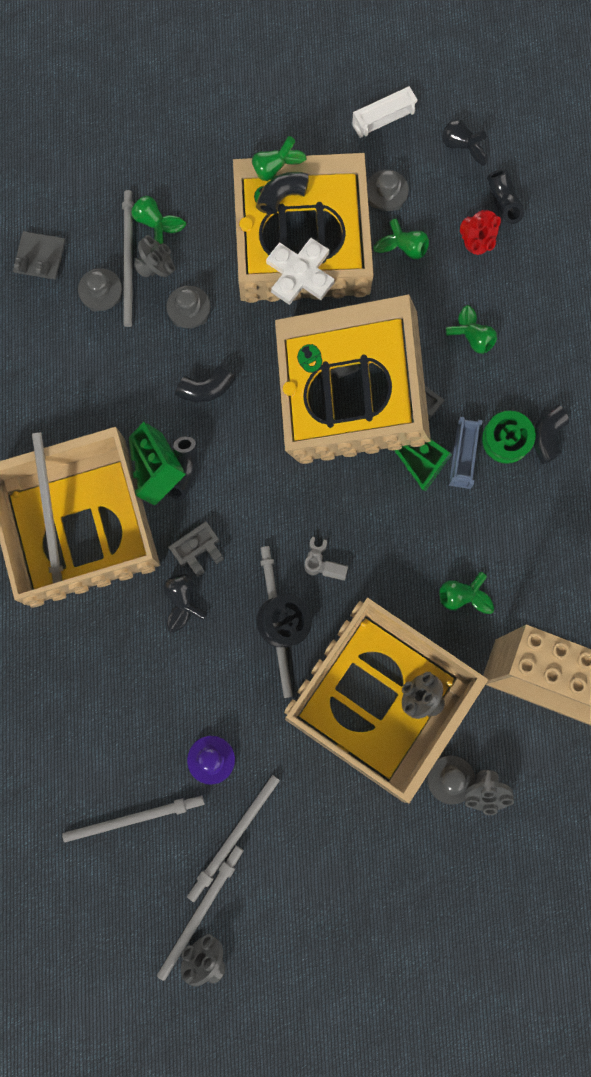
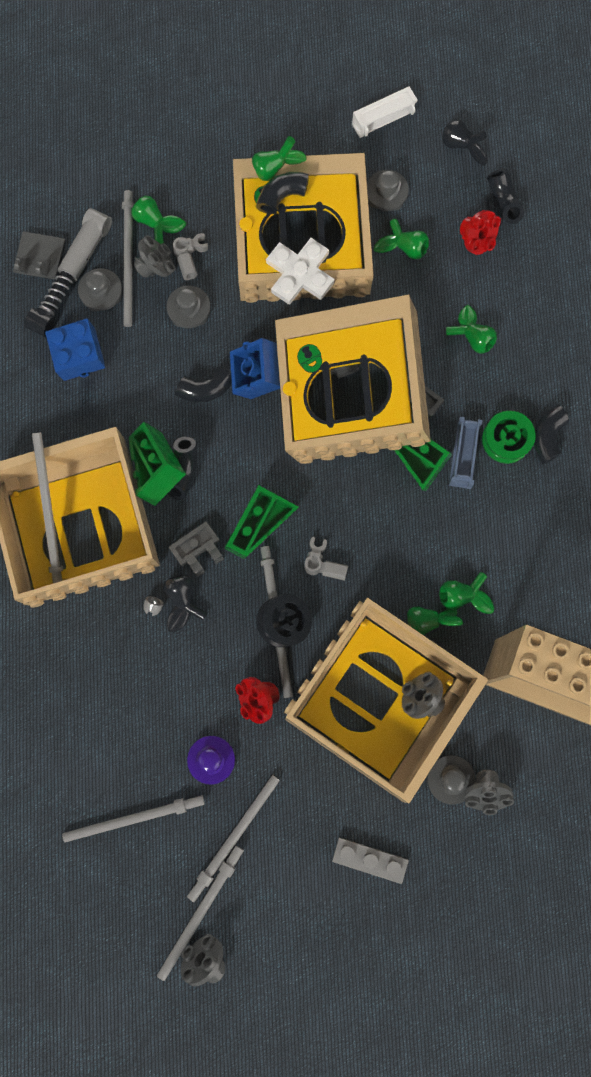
(75, 350): none -> blue brick
(94, 227): none -> piece
(152, 605): none -> light grey hinge
(182, 250): none -> light grey bar
(255, 369): none -> blue brick
(257, 699): none -> red plate
(260, 518): none -> green wedge
(370, 860): none -> light grey plate
(426, 620): none -> green piece

